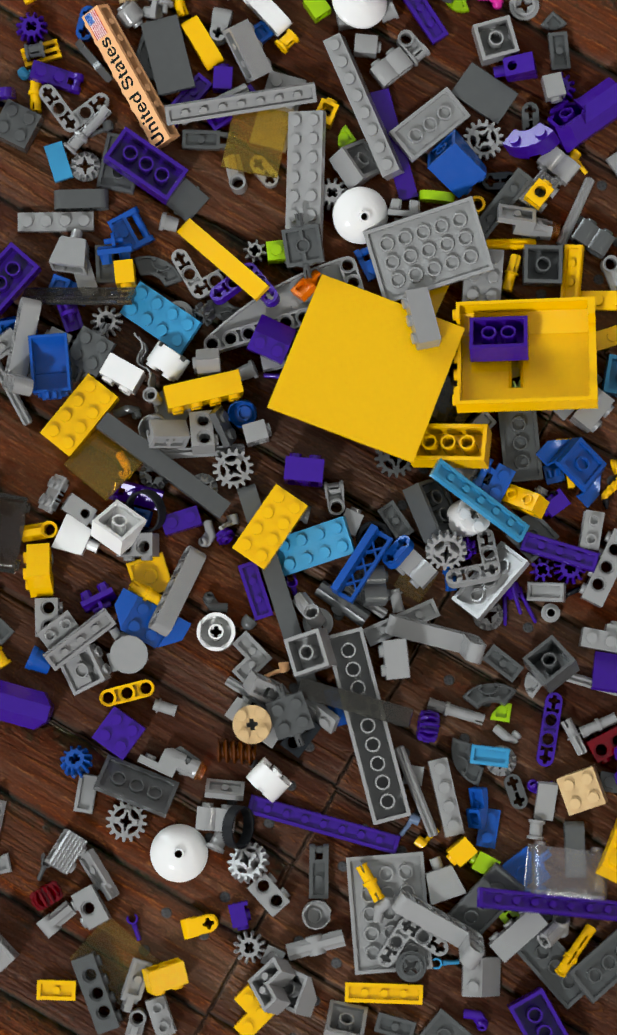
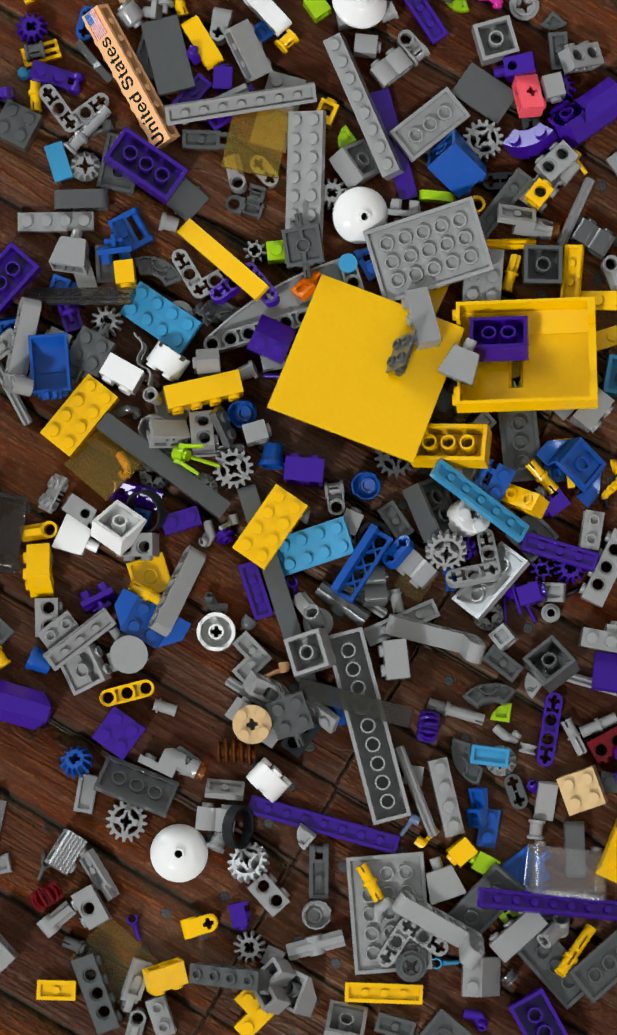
(79, 947): none -> dark grey pin
(181, 454): none -> lime plant
(194, 57): none -> dark purple arm
(229, 976): none -> dark grey brick
(252, 204): none -> dark grey piece
(272, 456): none -> blue piece
(304, 836): none -> light grey tile
(347, 263): none -> dark azure tile
(366, 485): none -> blue hair
(401, 352): none -> dark grey hinge
(461, 363): none -> light grey torso
(503, 637): none -> light grey brick
(509, 977): none -> dark grey bush
(527, 748): none -> light grey bush
(528, 96): none -> coral brick
(532, 593): none -> dark purple brick
(541, 476): none -> yellow pin
(559, 165): none -> light grey brick
(580, 57): none -> light grey brick

